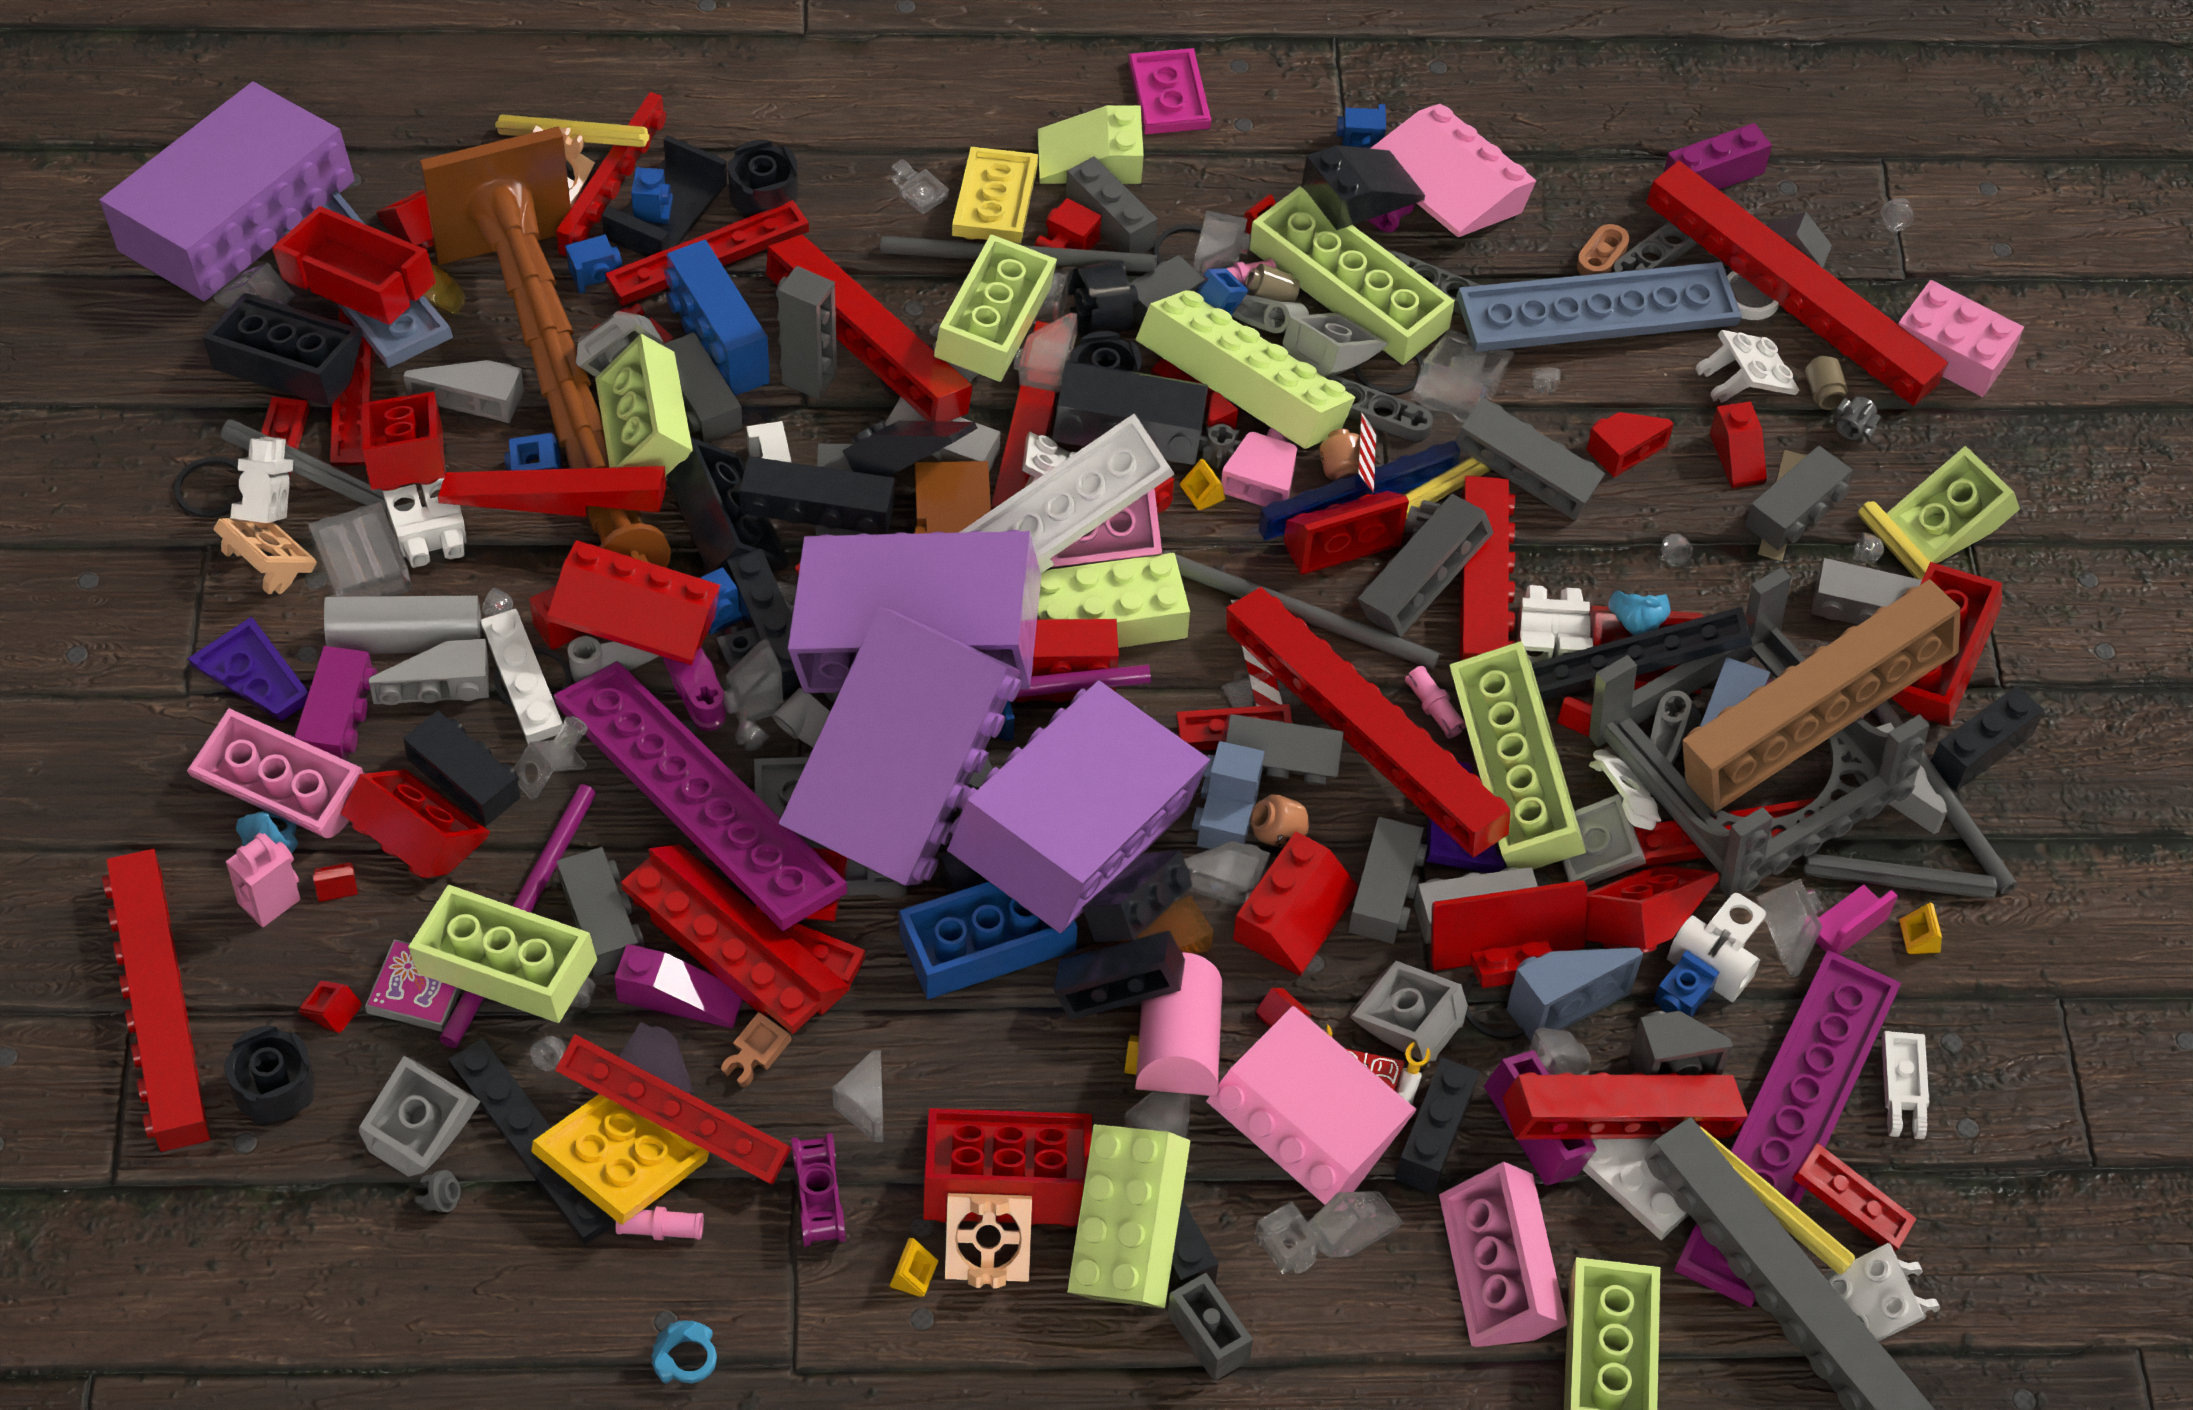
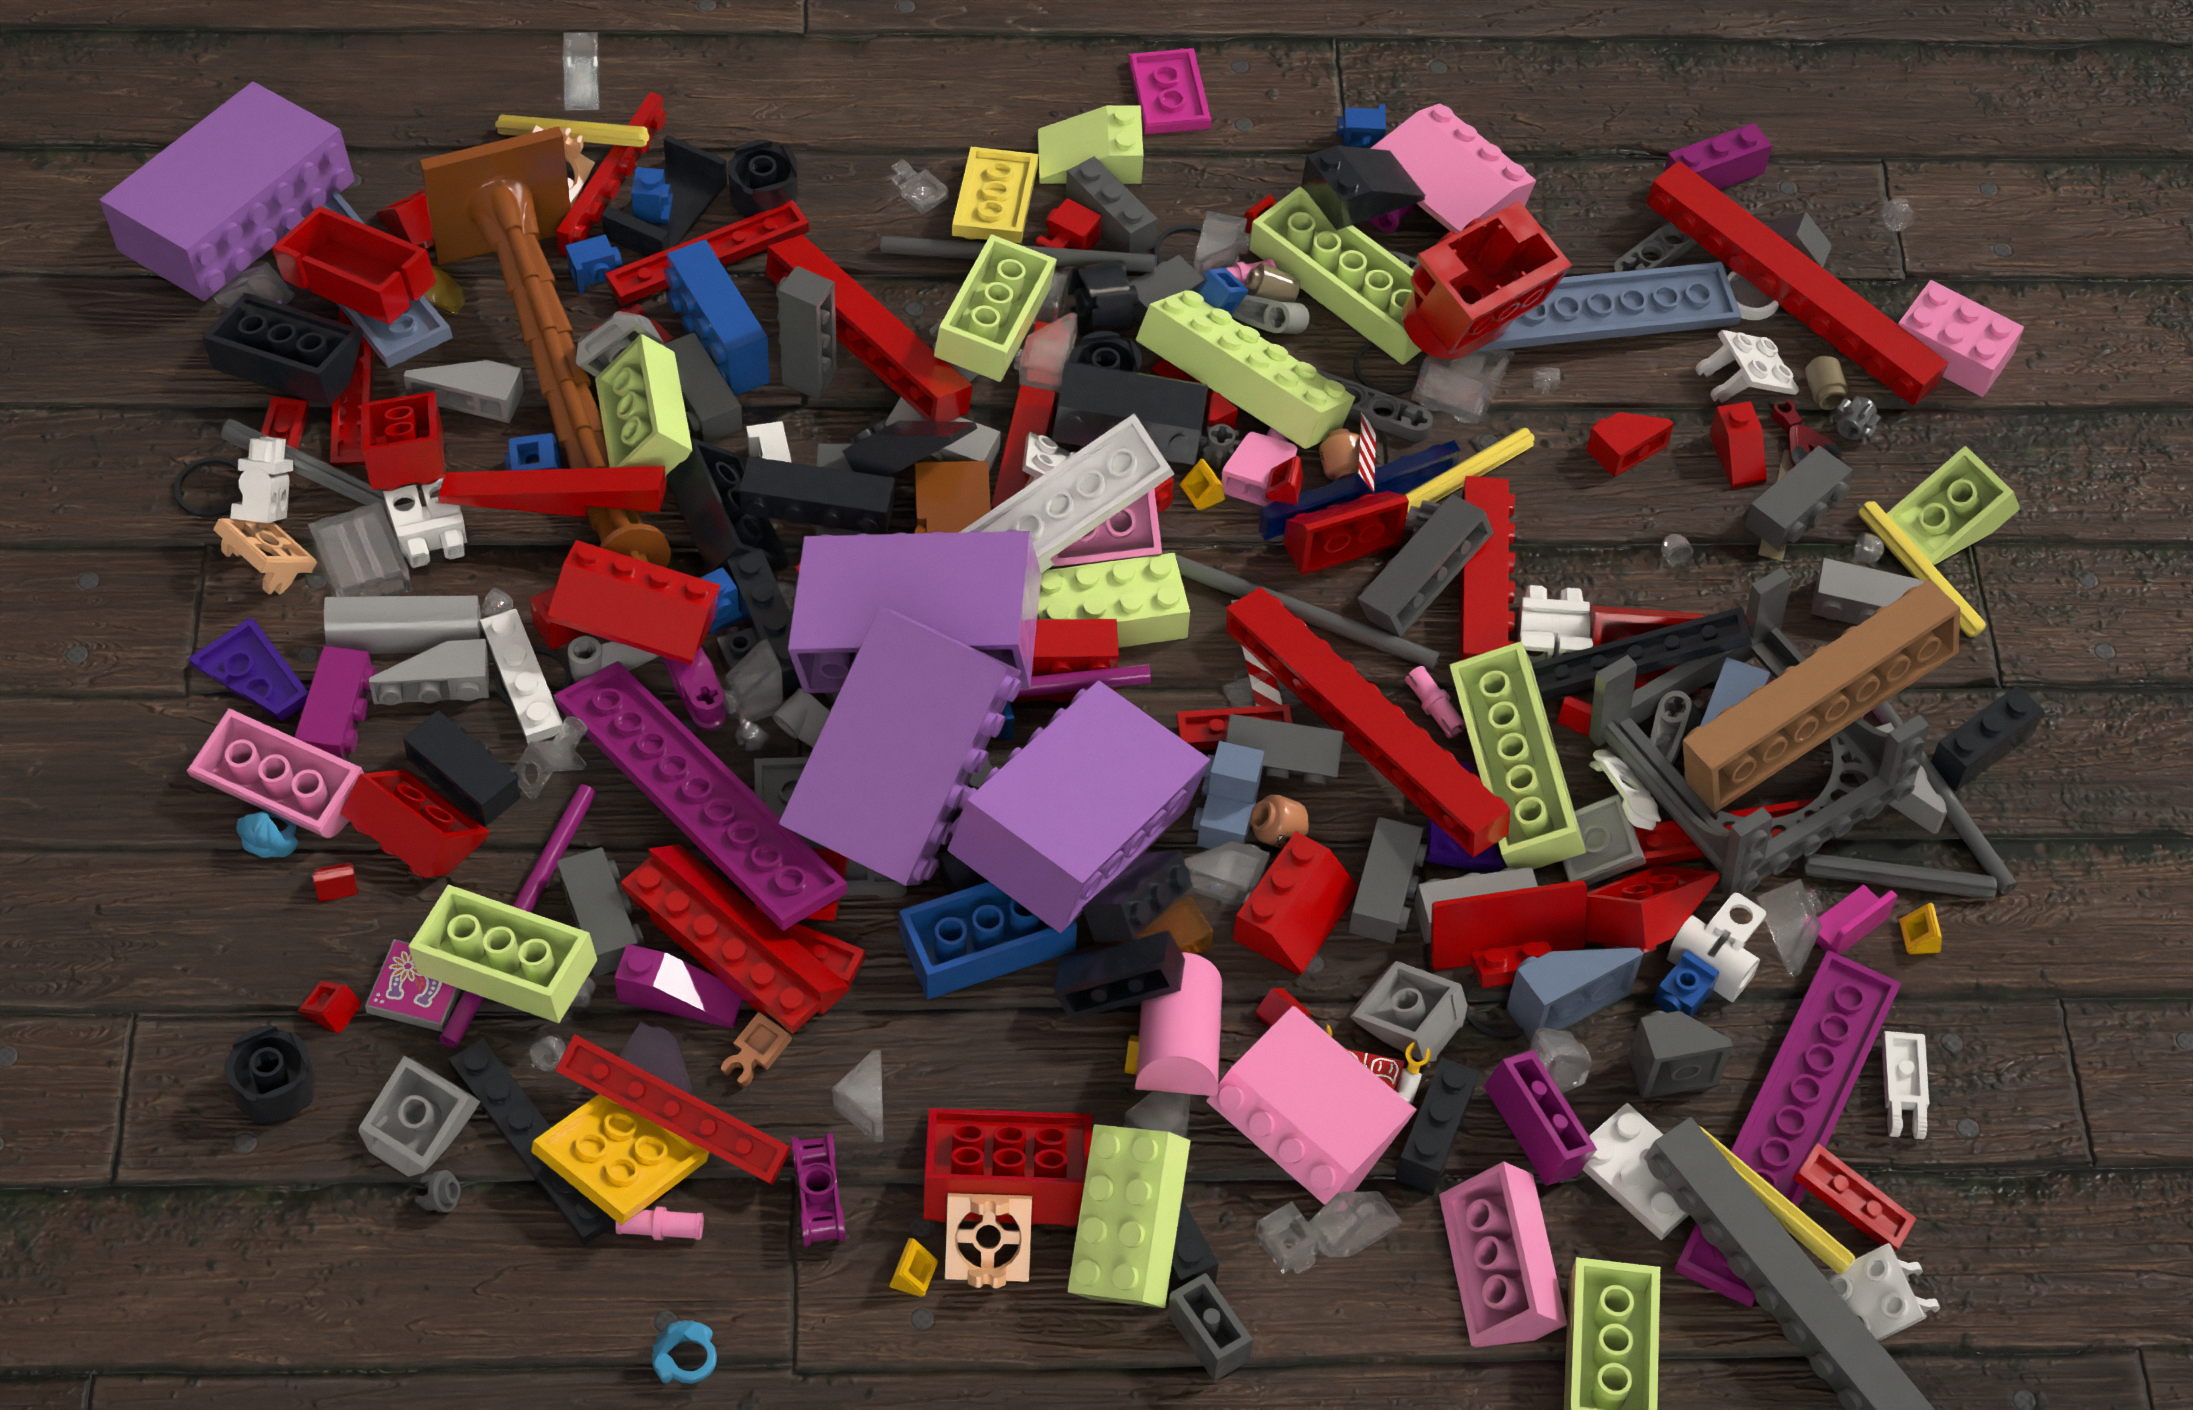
(157, 1001): red brick -> none
(264, 879): bright pink brick -> none
(581, 71): none -> clear slope
(1285, 481): none -> red slope
(1330, 342): light grey slope -> none
(1480, 282): none -> red brick
(1529, 458): dark grey brick -> none
(1598, 255): nougat plate -> none
(1621, 1105): red brick -> none
(1639, 613): dark azure piece -> none
(1799, 436): none -> dark red piece
(1941, 690): red slope -> none

